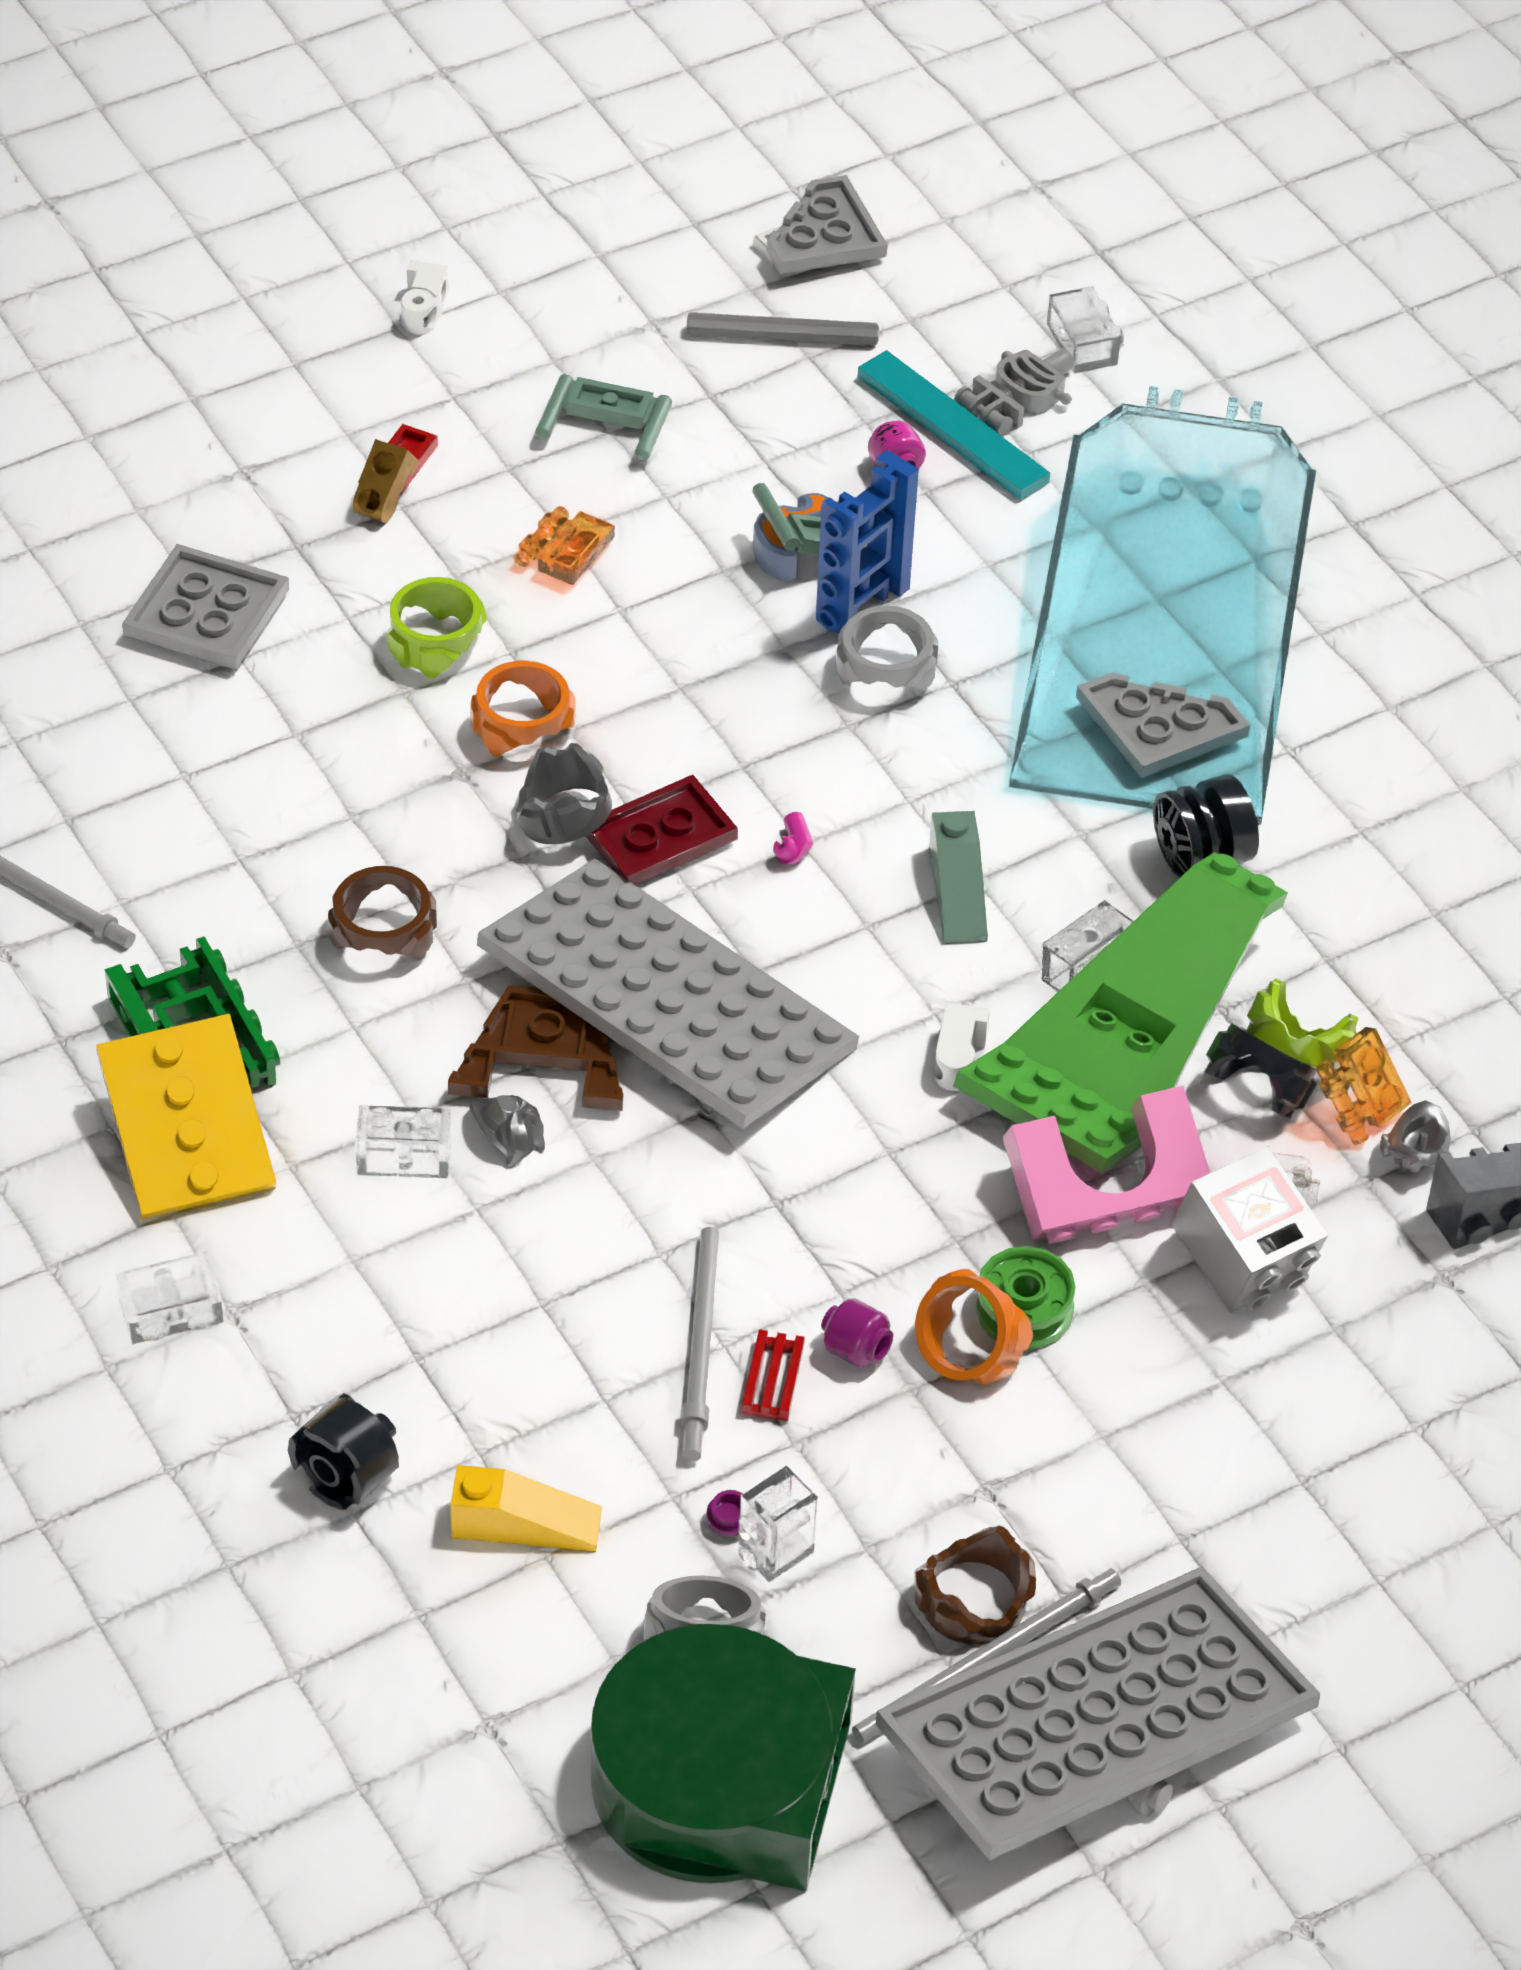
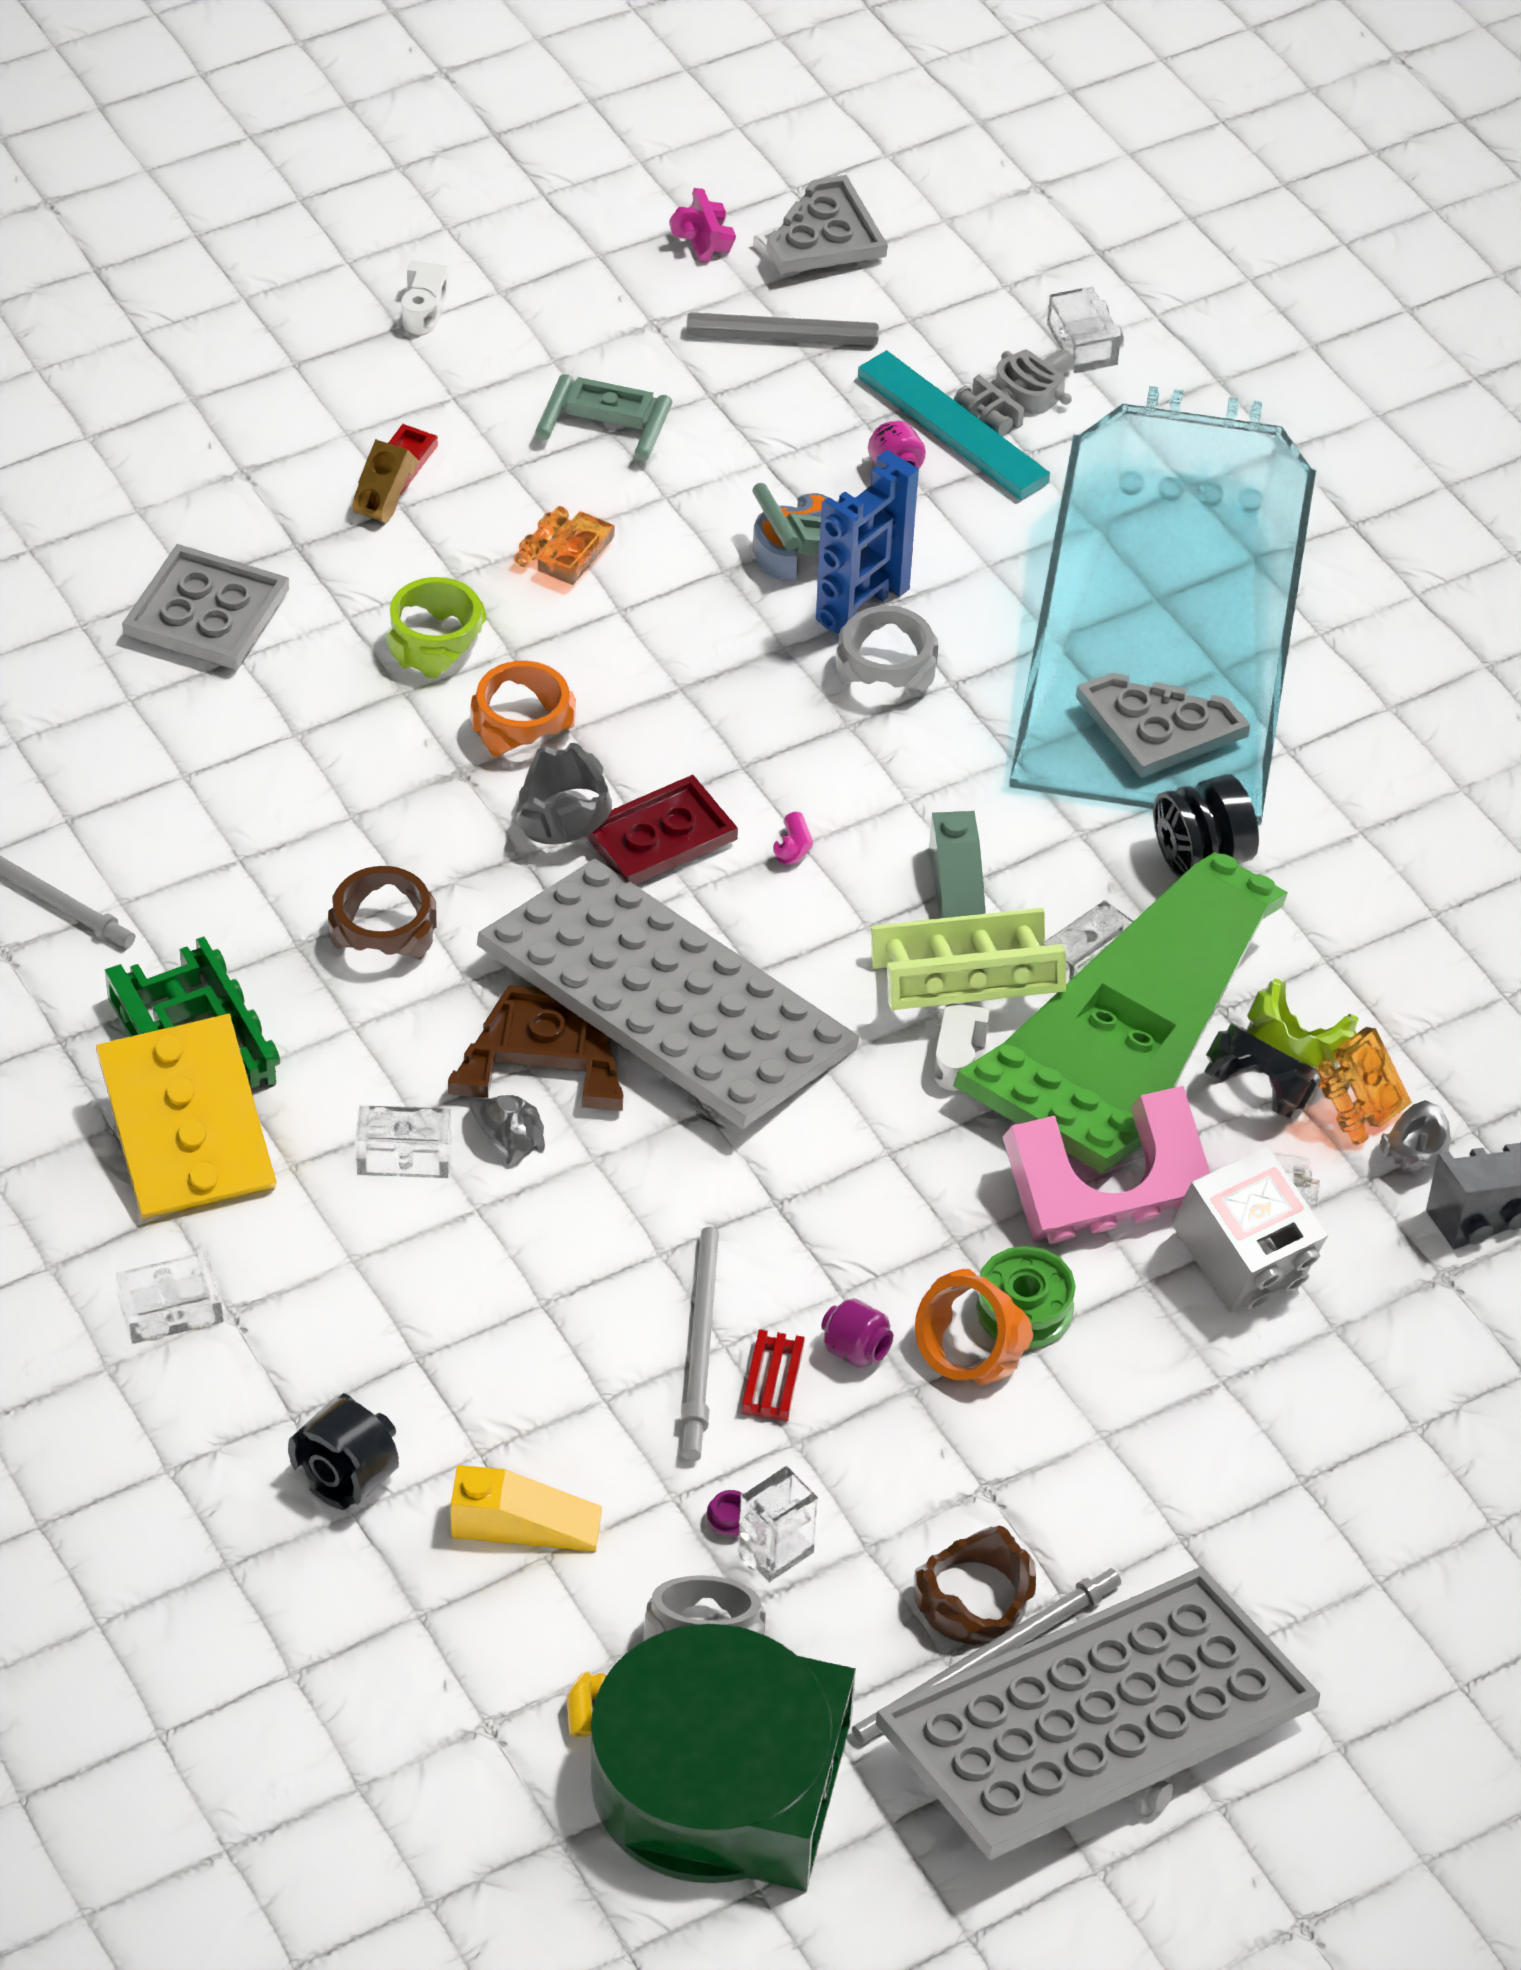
(580, 1703): none -> yellow arm
(703, 226): none -> dark pink hips
(968, 959): none -> yellowish green fence

